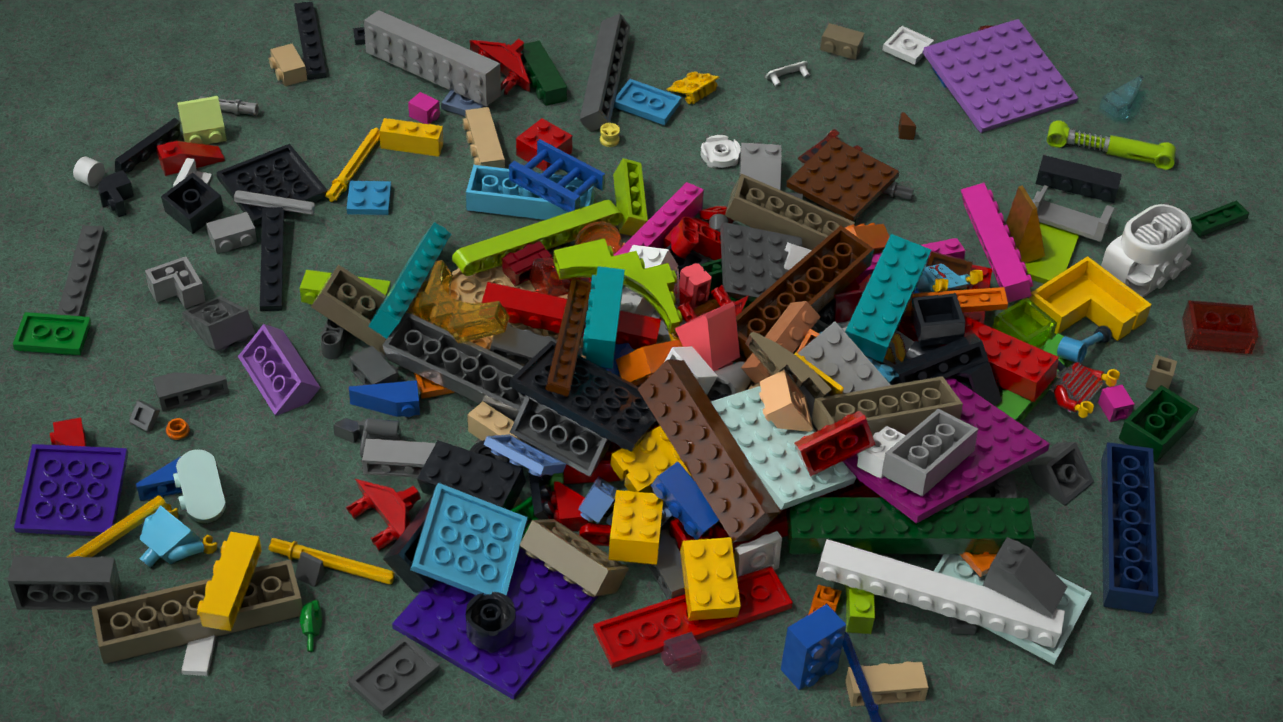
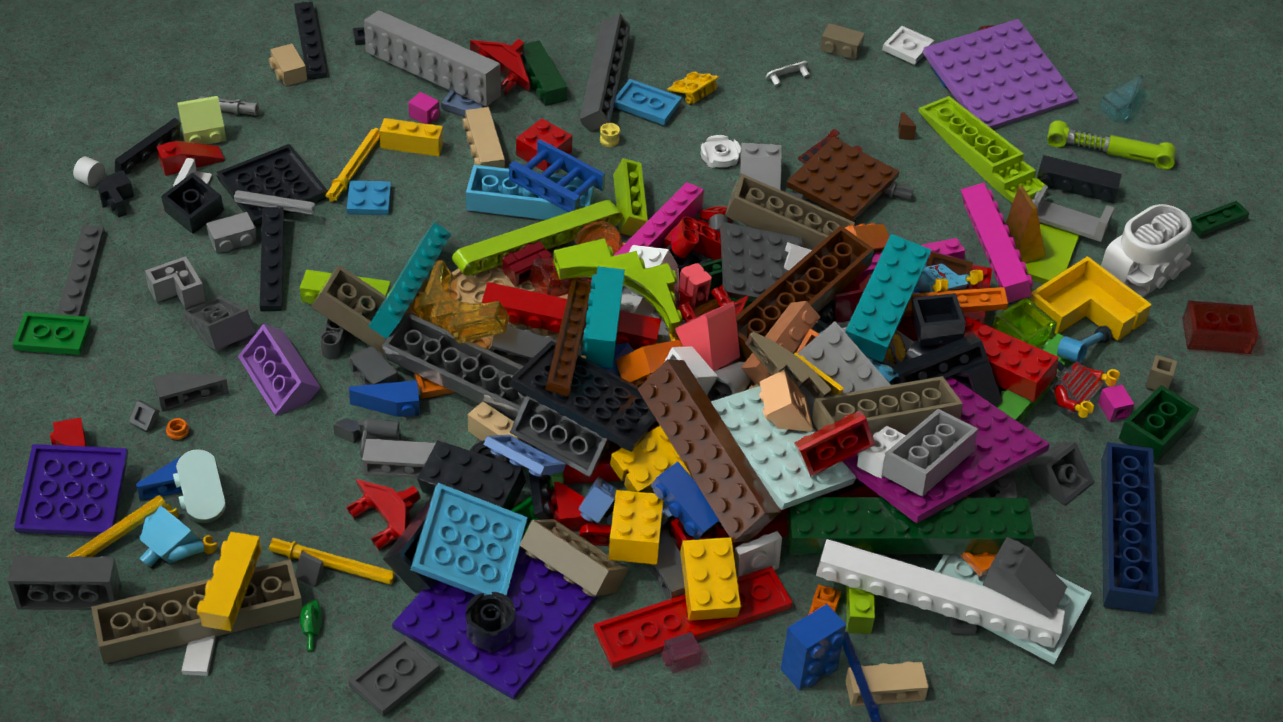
(982, 148): none -> lime slope

